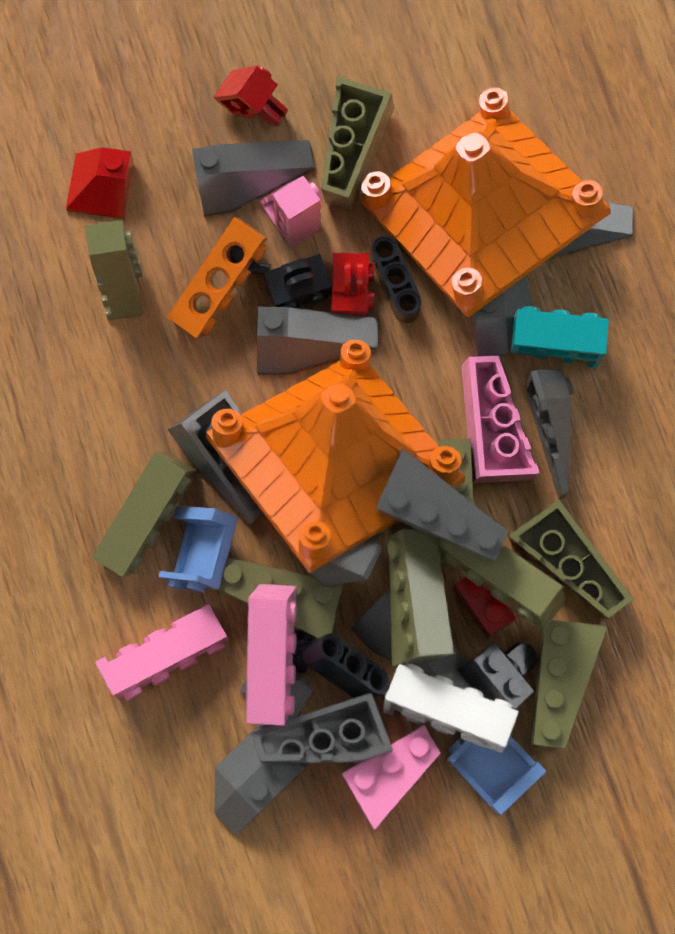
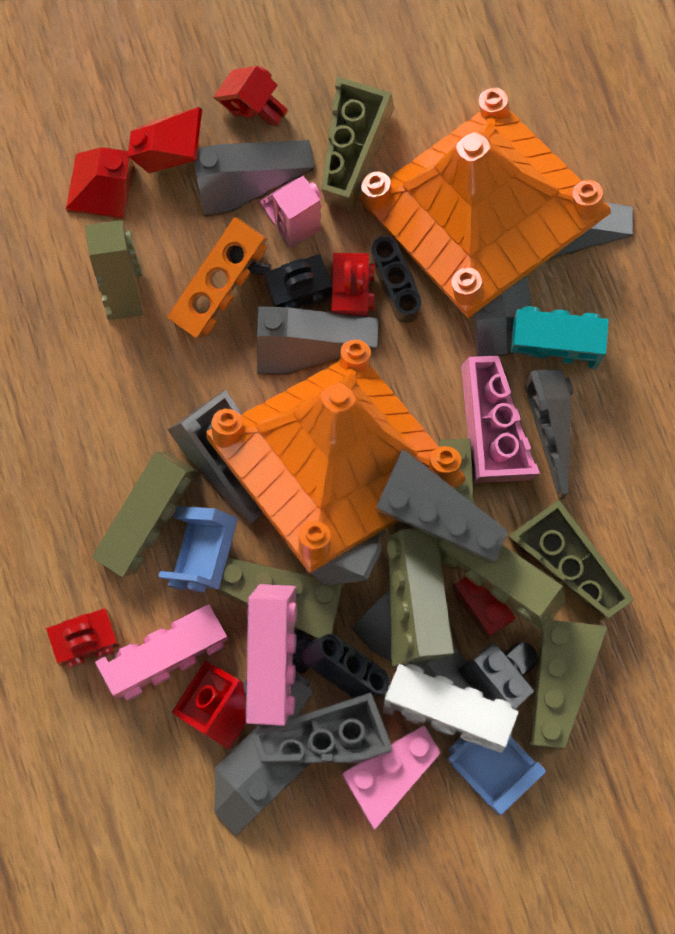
(82, 638): none -> red brick
(166, 141): none -> red slope
(214, 705): none -> red slope

